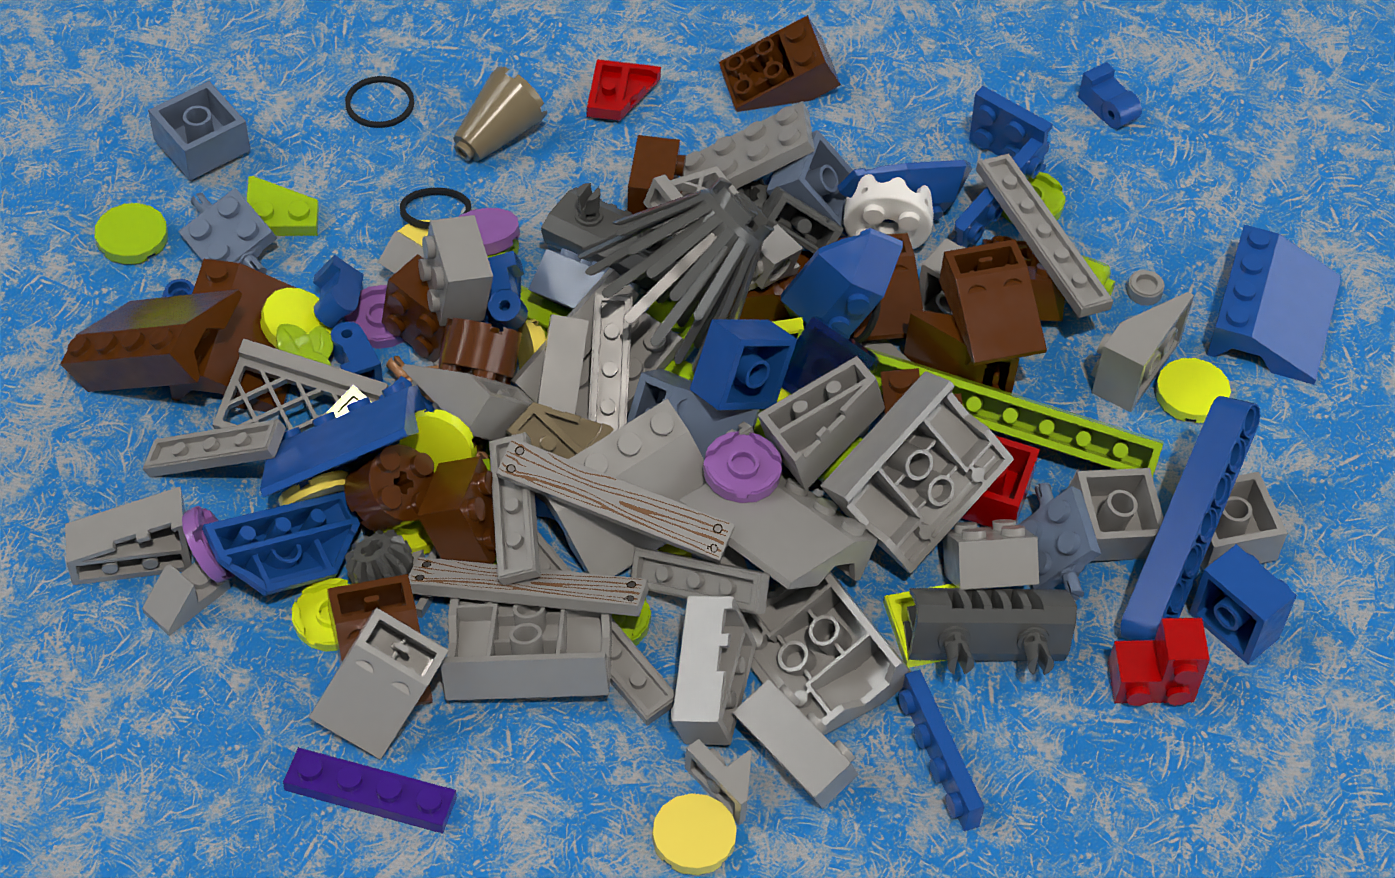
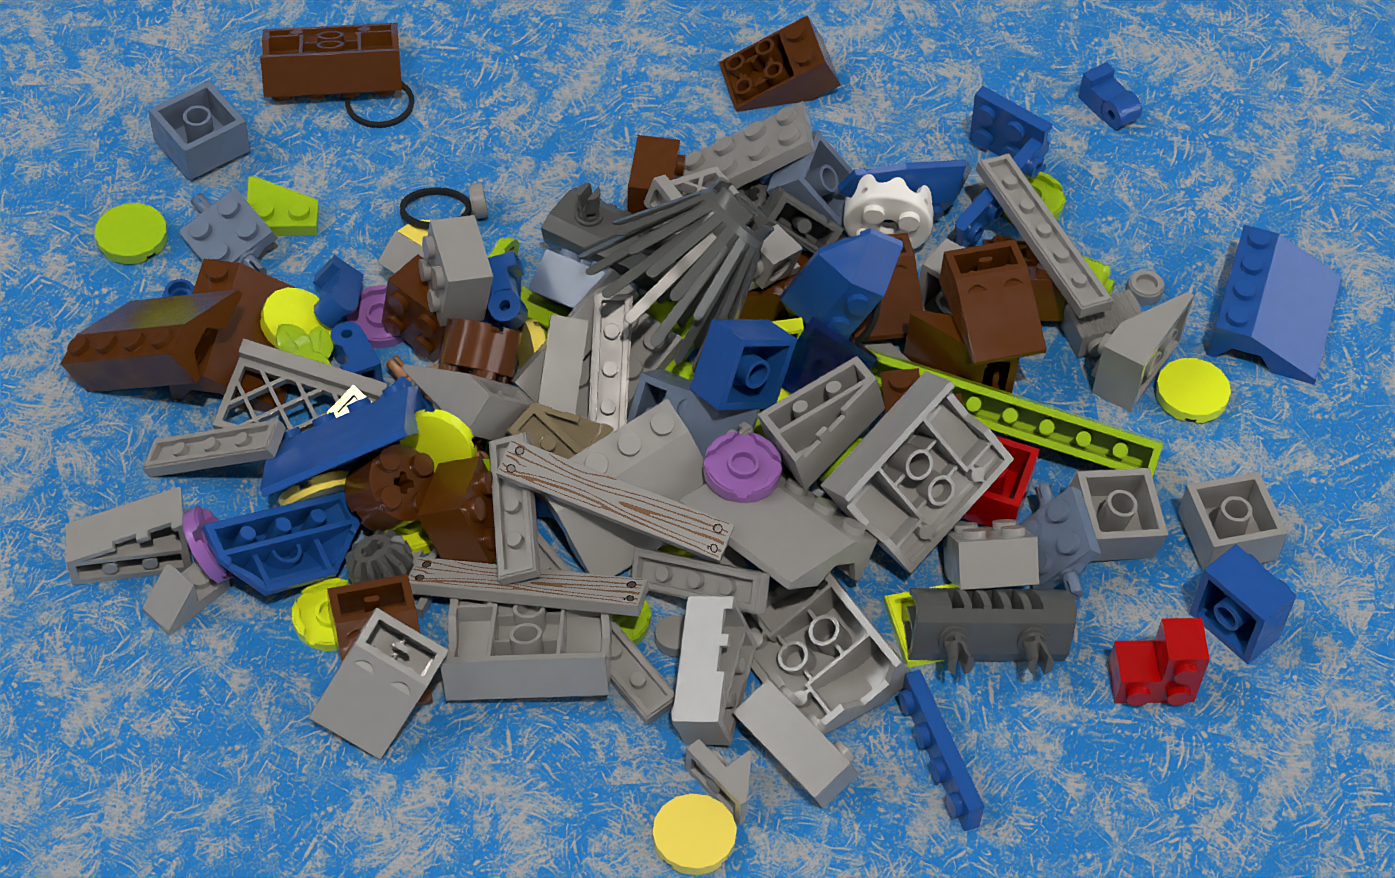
(330, 61): none -> reddish brown piece
(370, 790): dark purple plate -> none
(478, 200): none -> light grey tile
(496, 228): medium lavender tile -> none
(498, 115): dark tan cone -> none
(619, 88): red wing -> none
(669, 635): none -> light grey tile
(1087, 332): none -> light grey brick
(1191, 517): blue beam -> none

